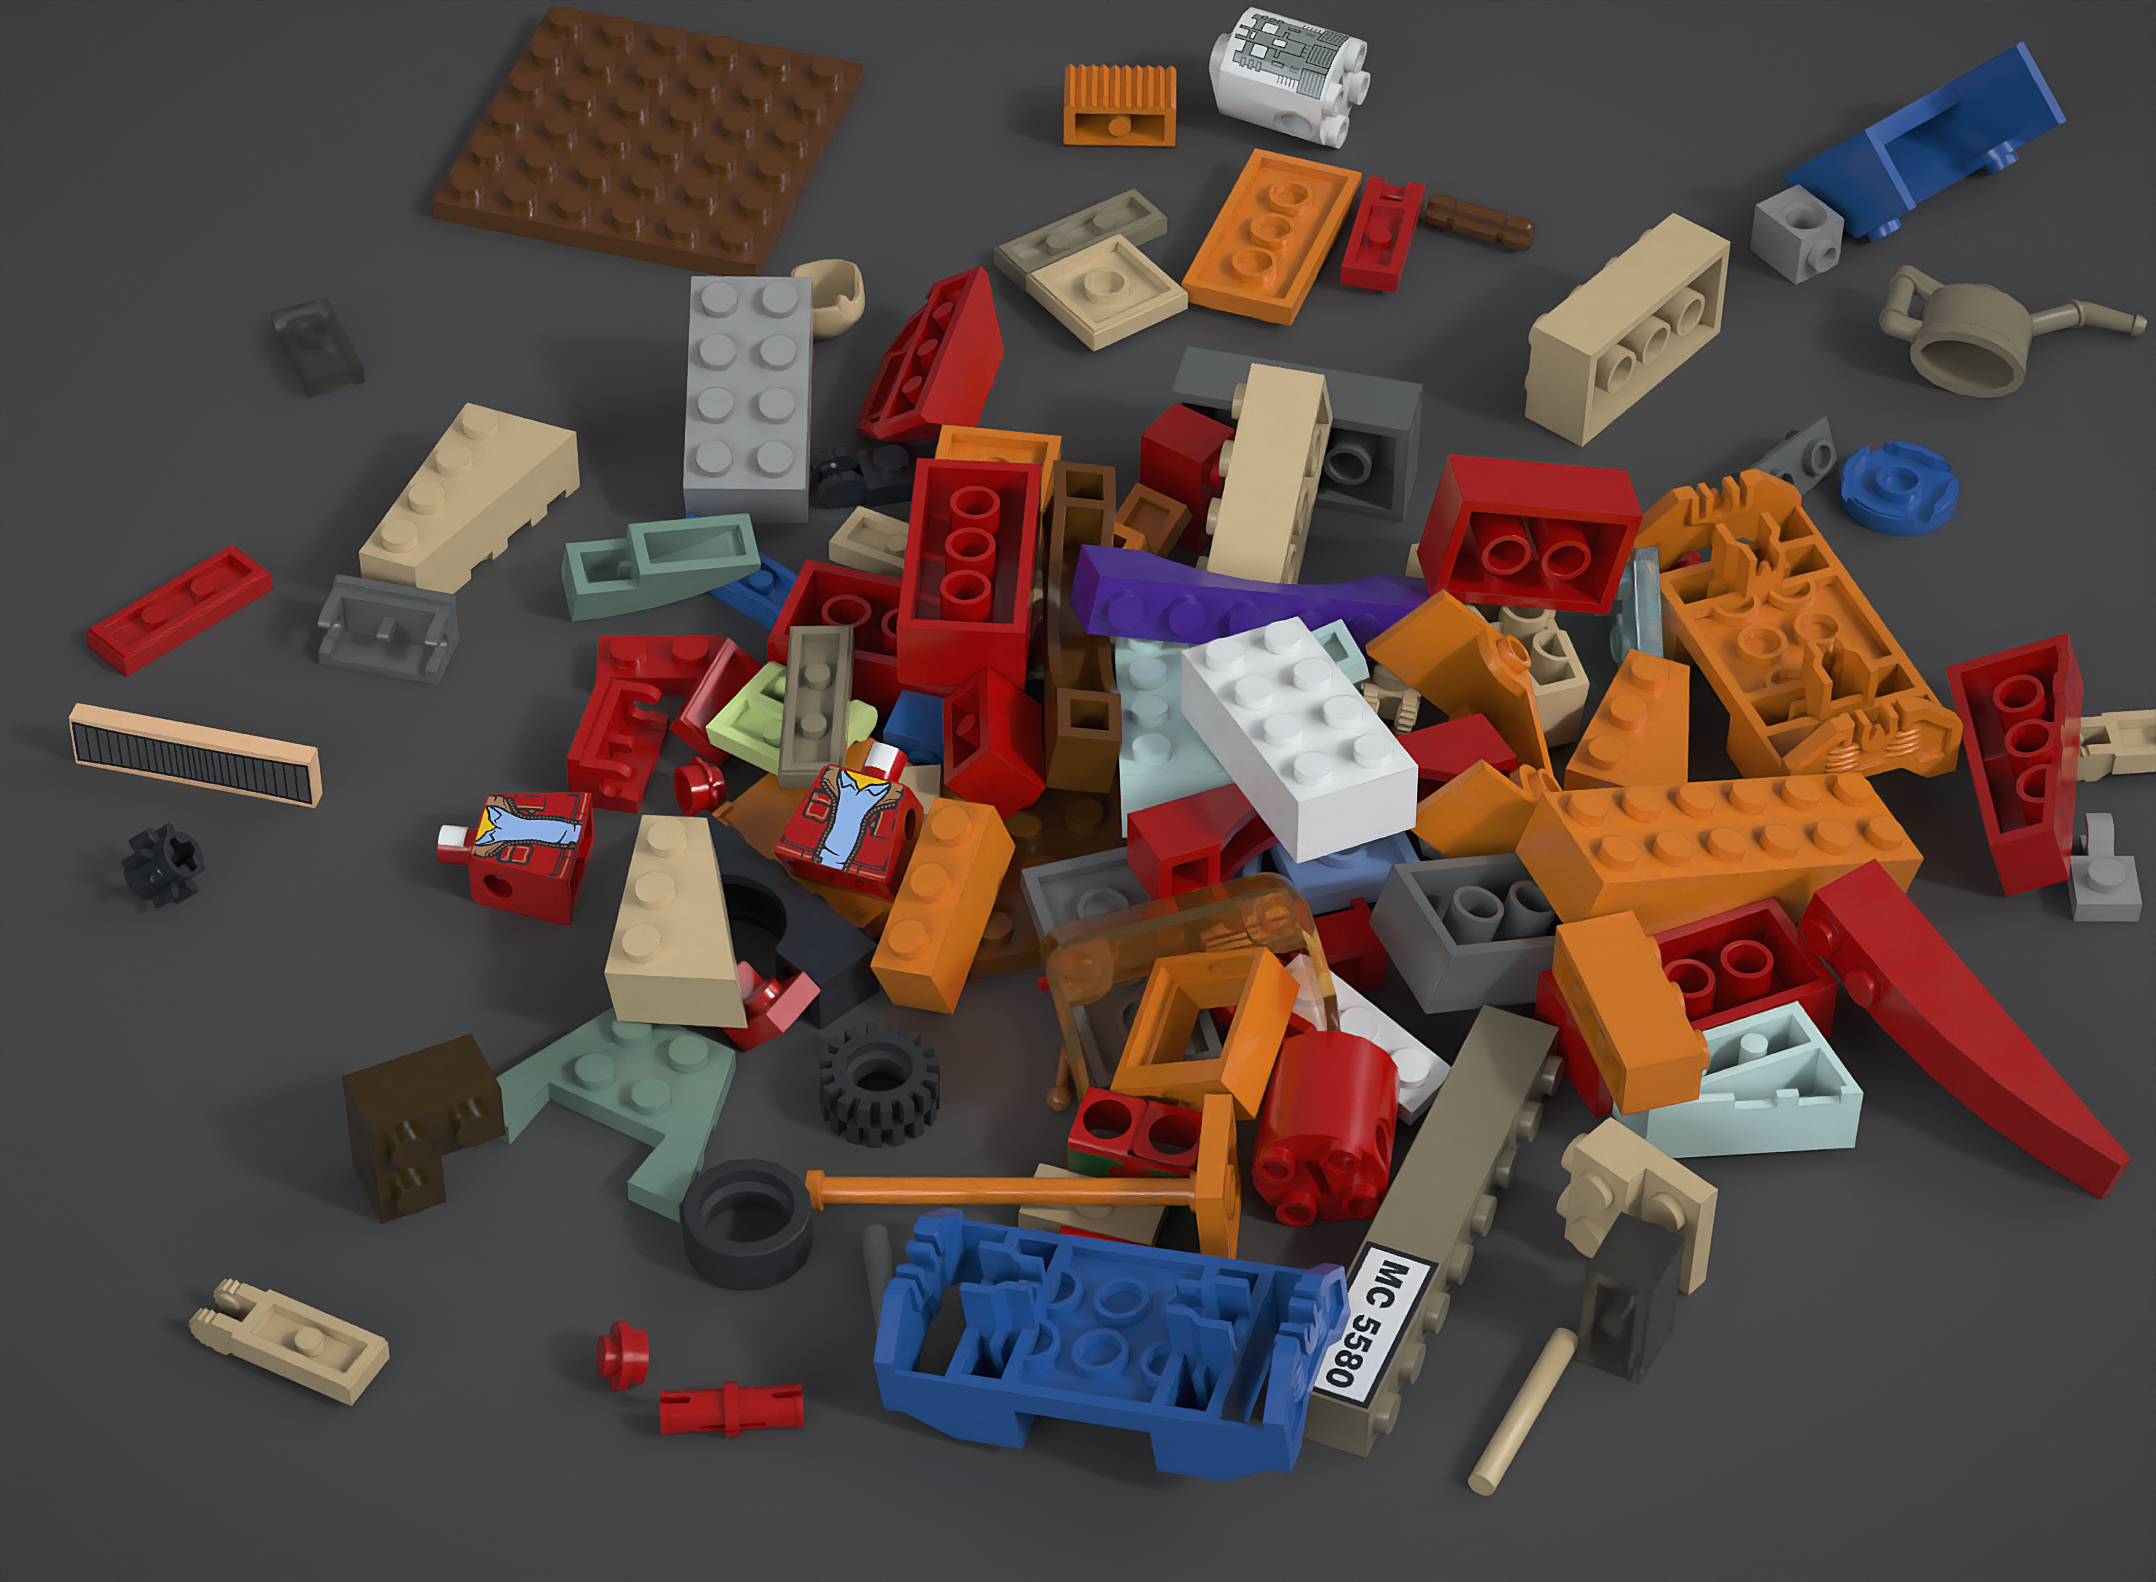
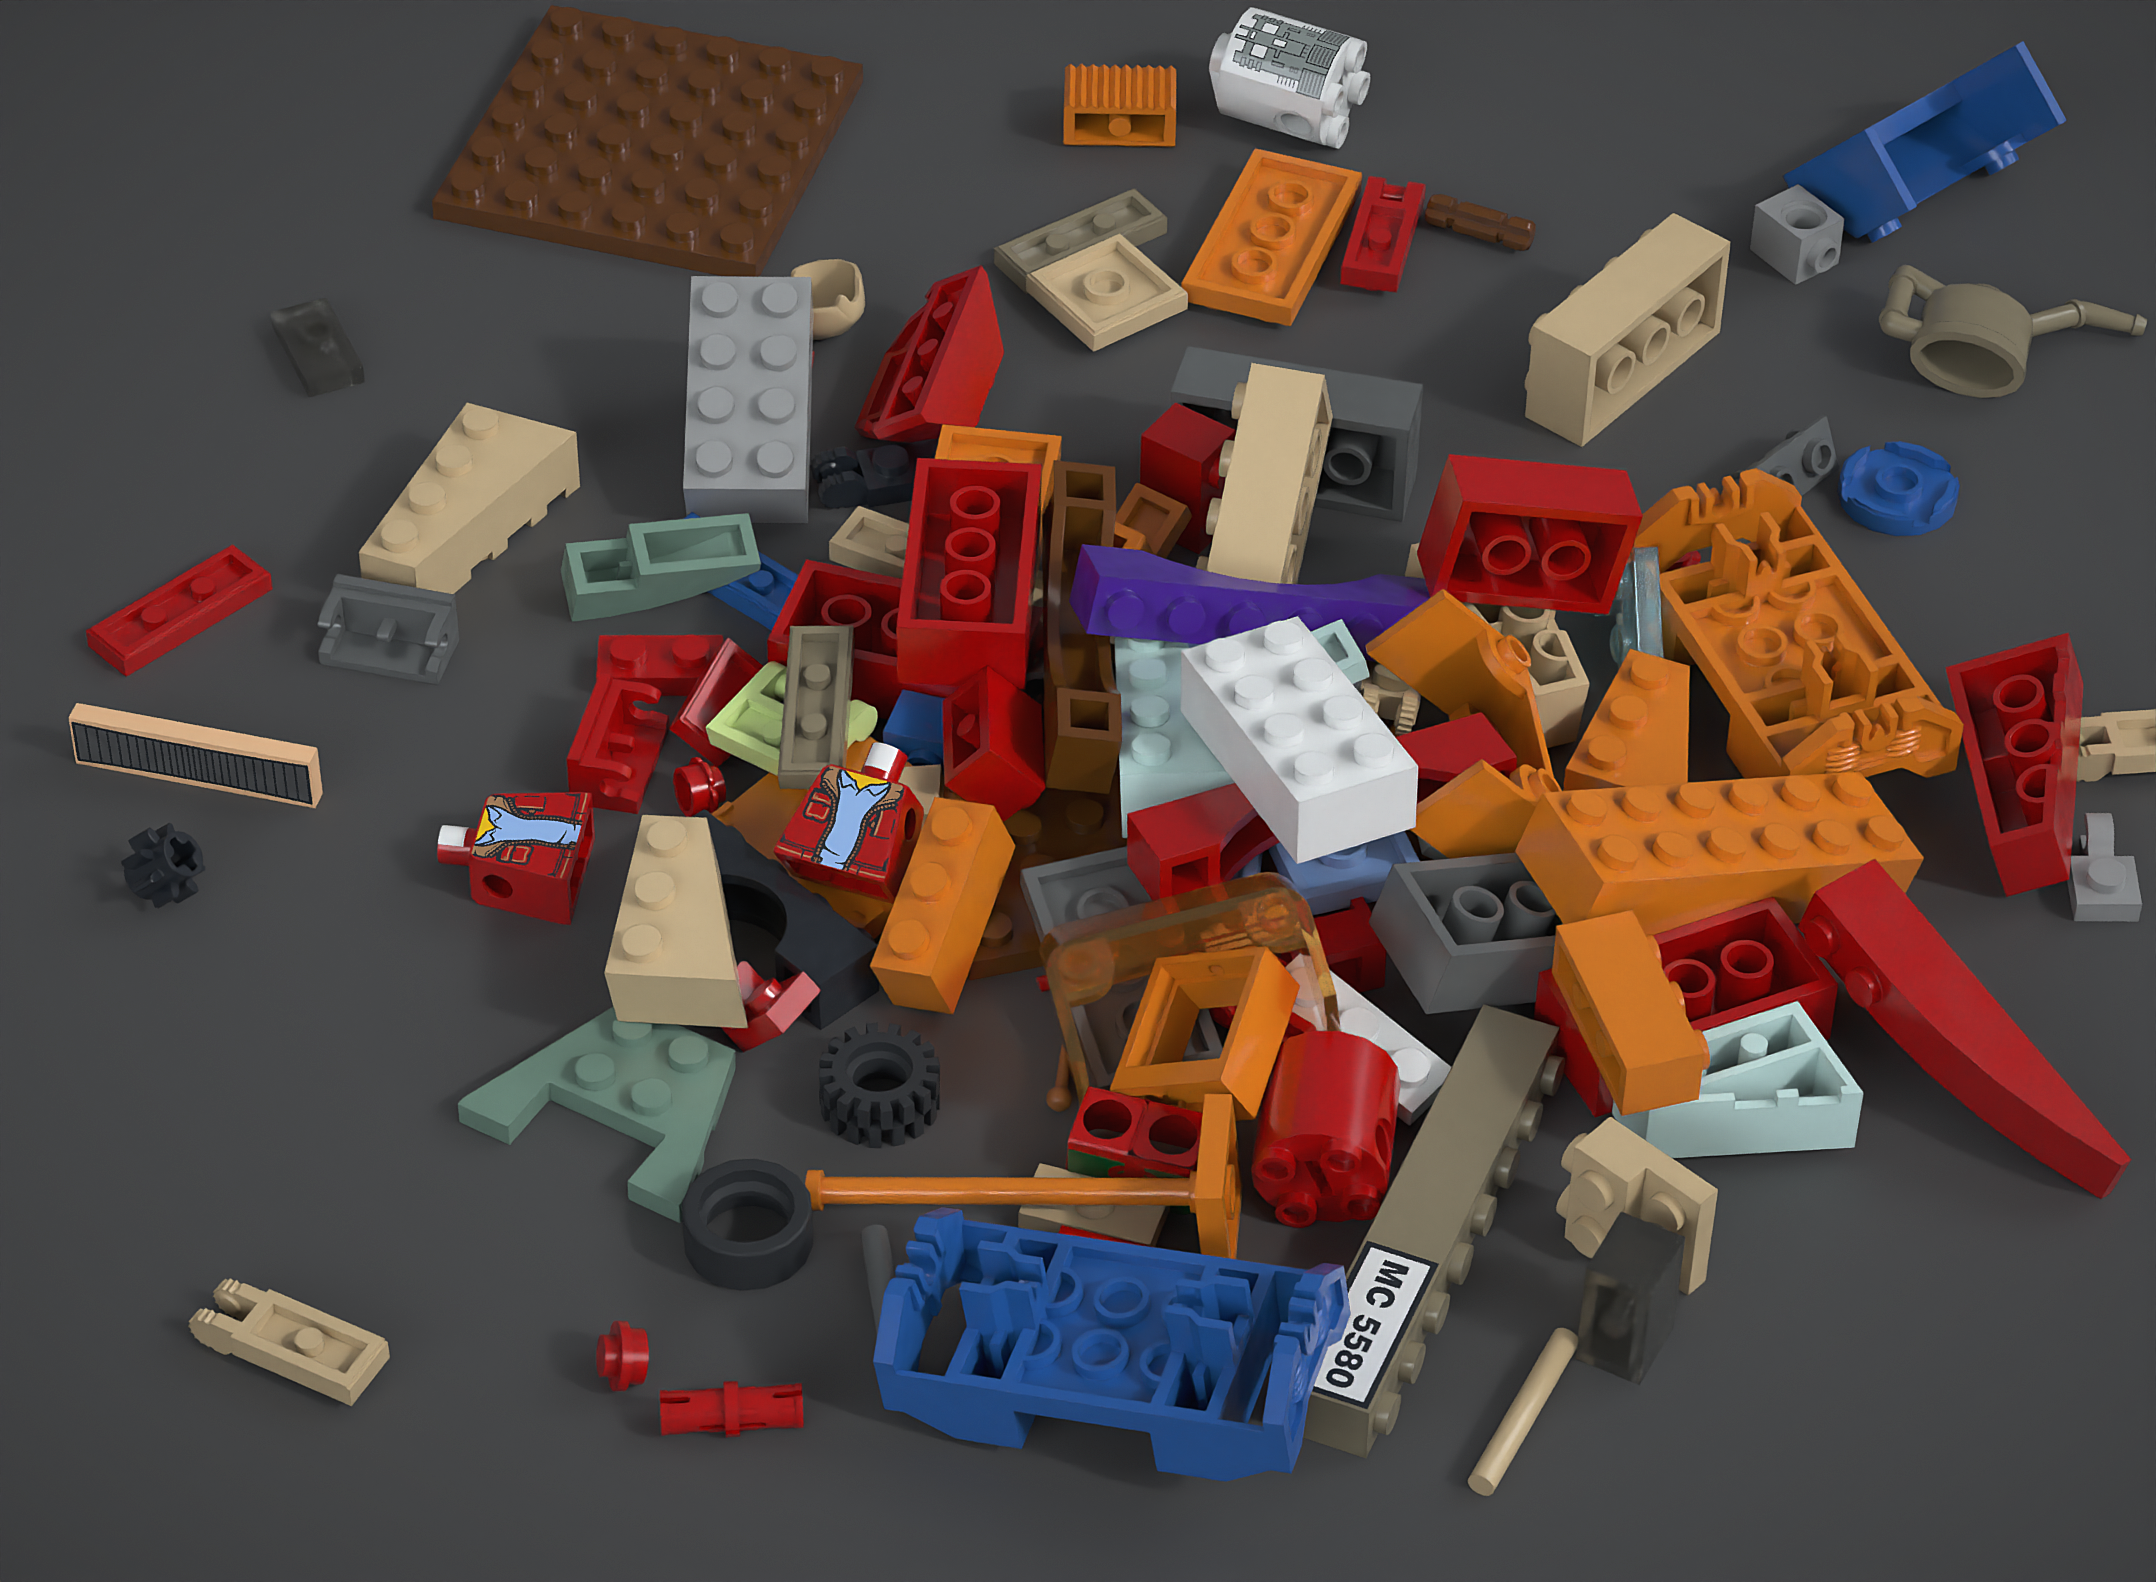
(414, 1113): dark brown brick -> none

